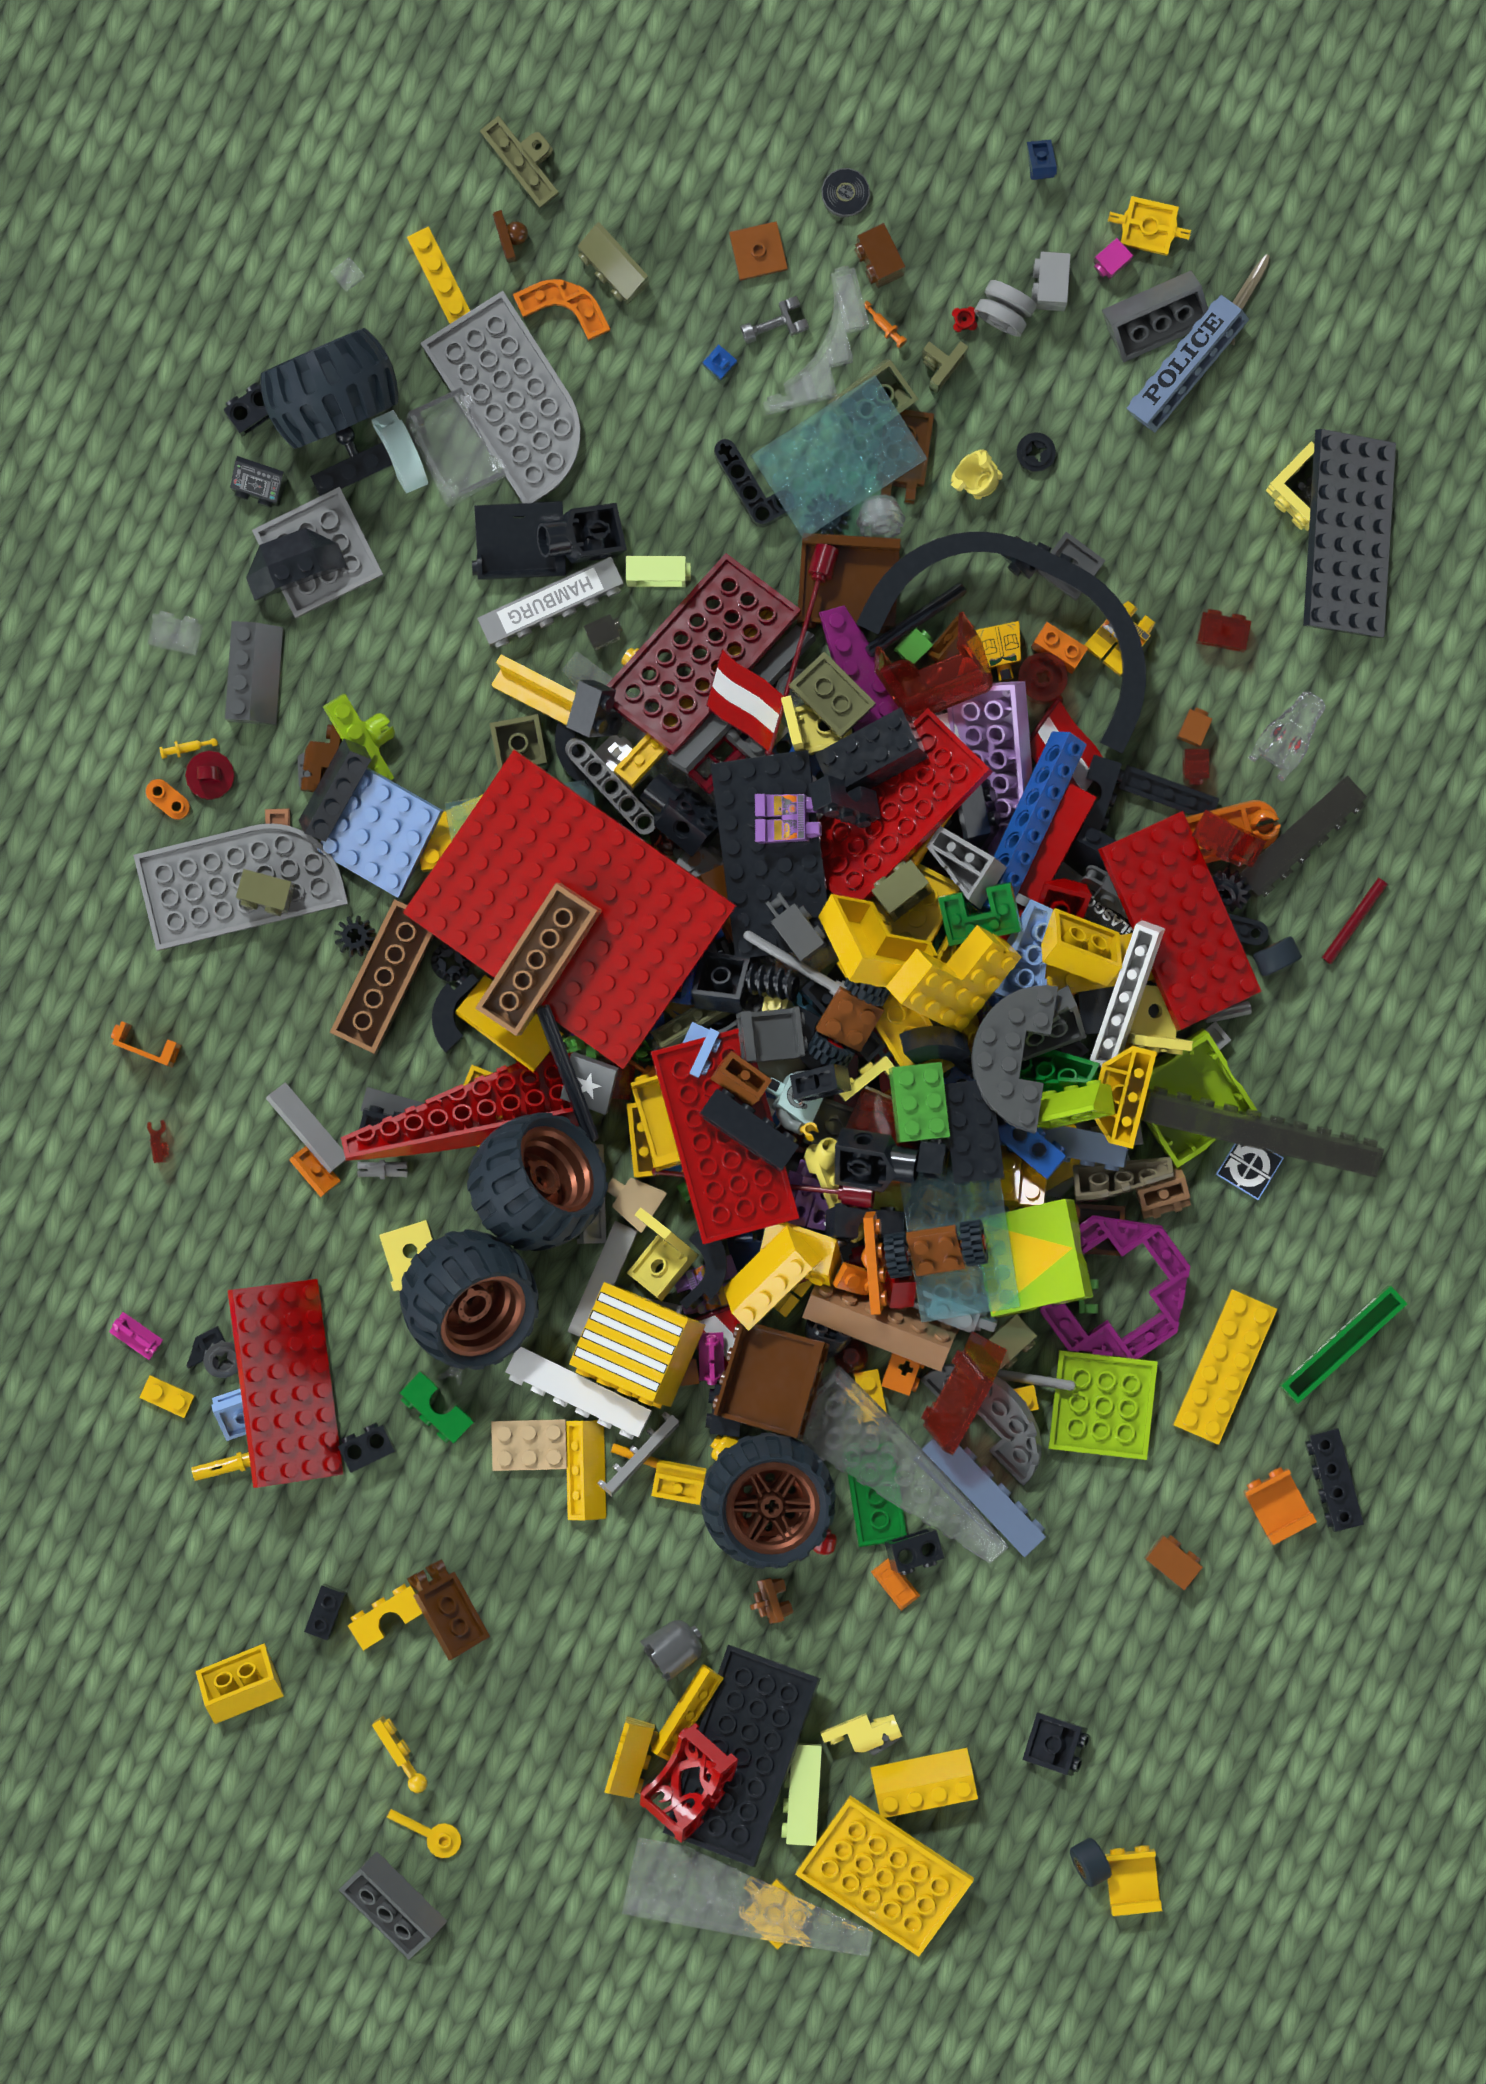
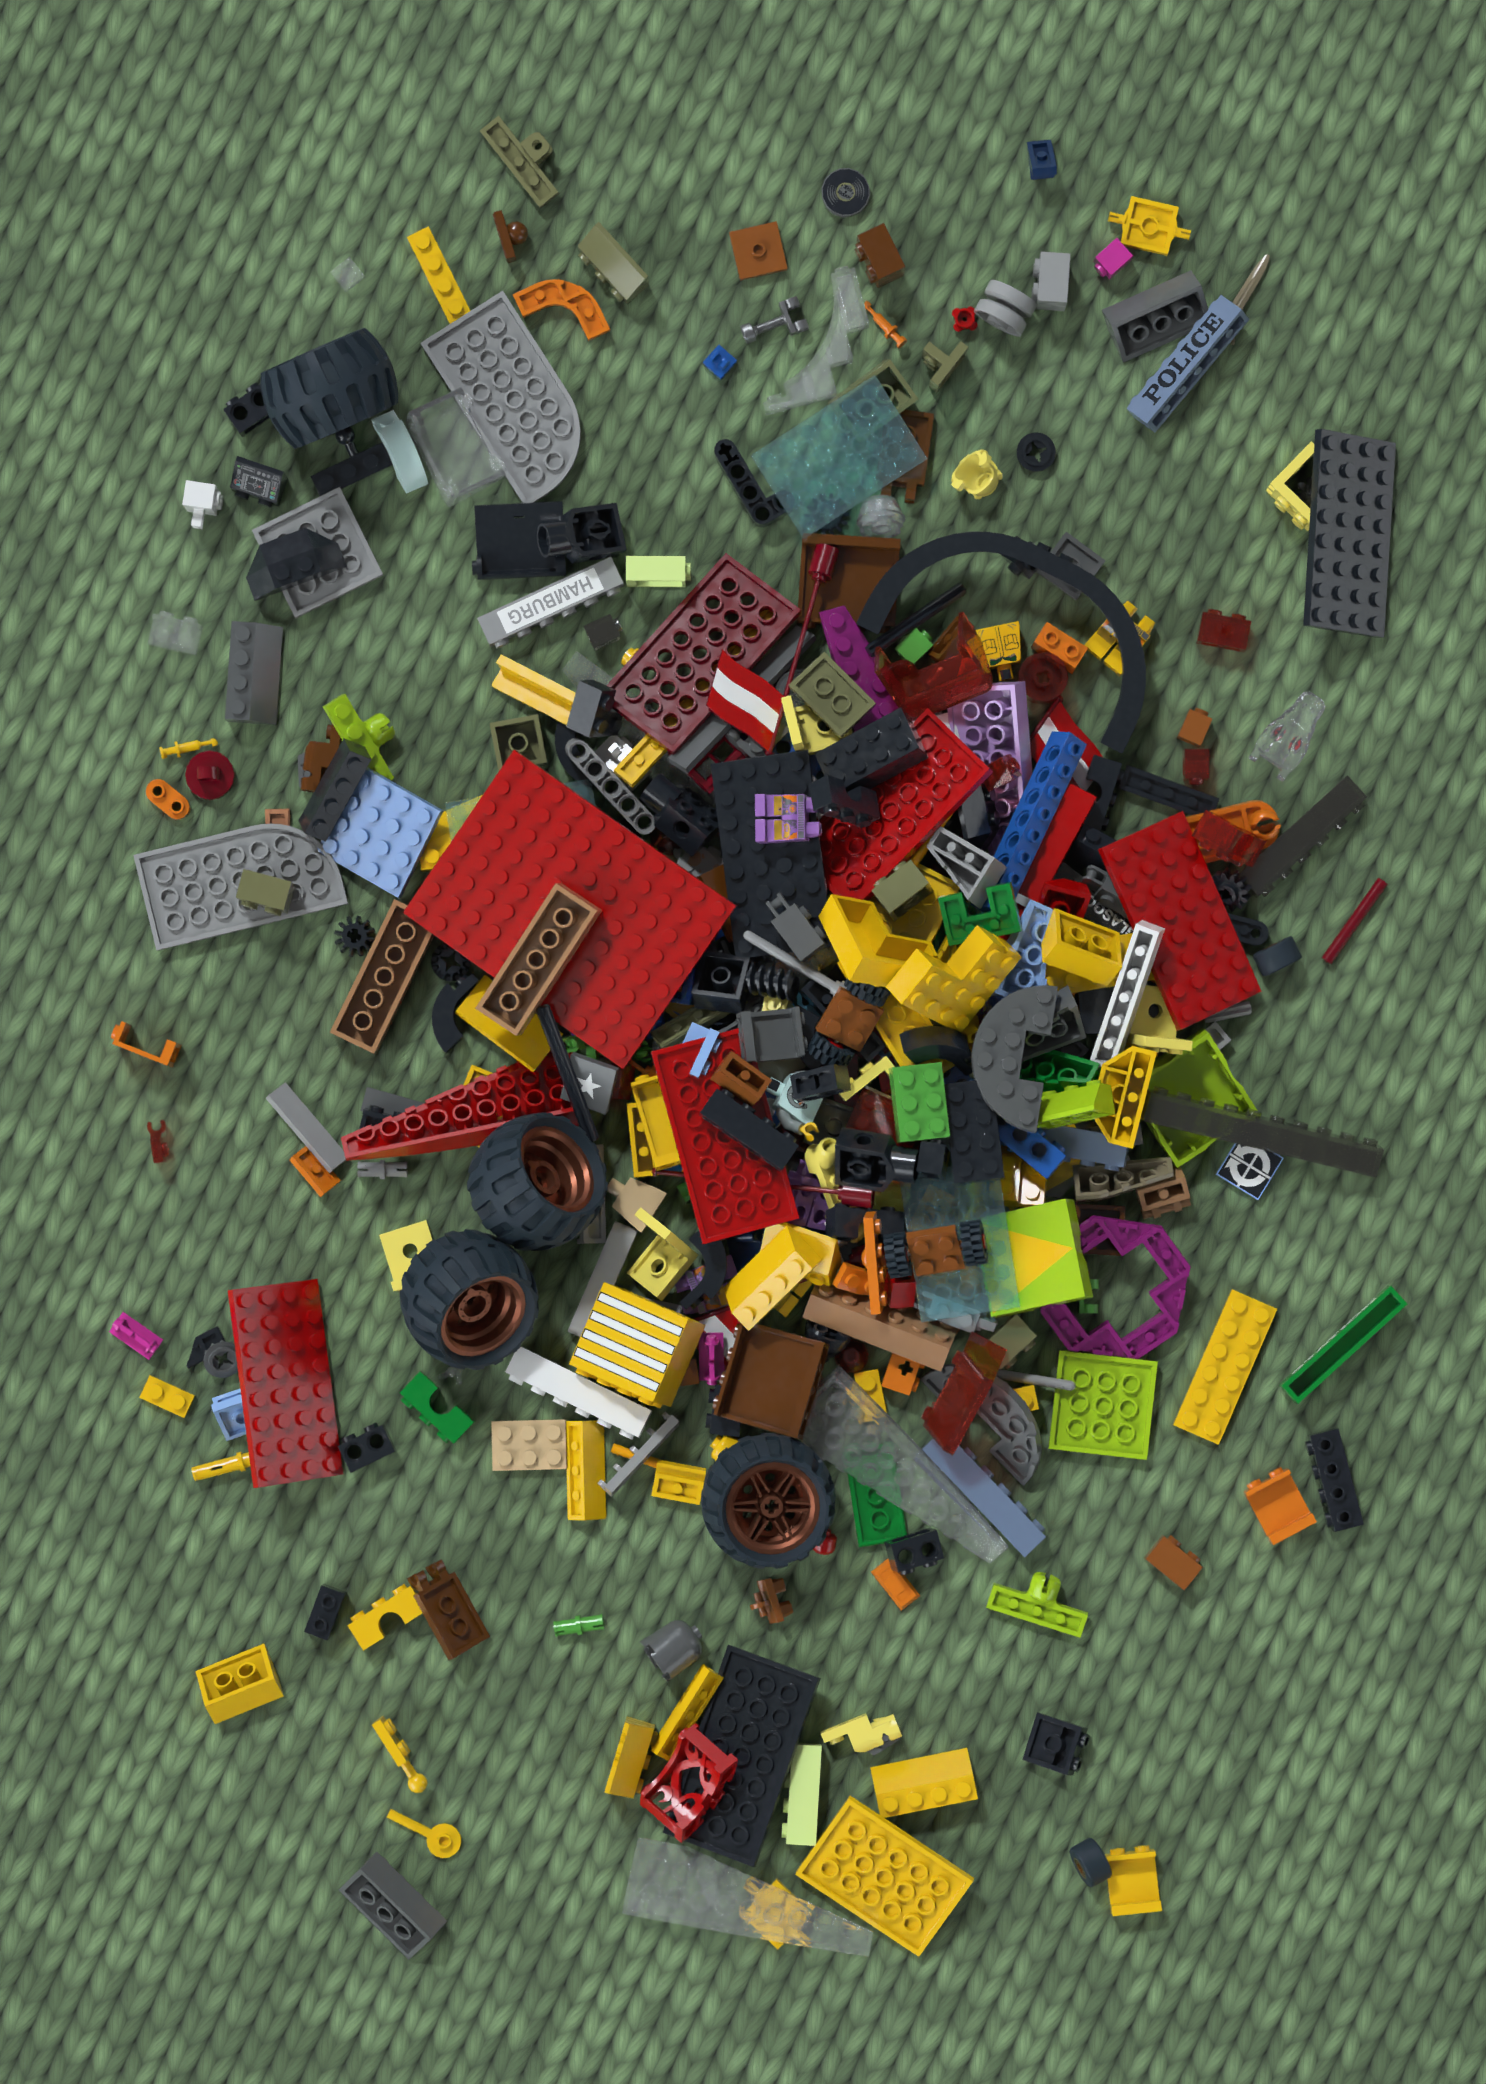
(201, 500): none -> white brick
(579, 1625): none -> bright green pin
(1004, 771): none -> clear red brick
(1038, 1605): none -> lime plate

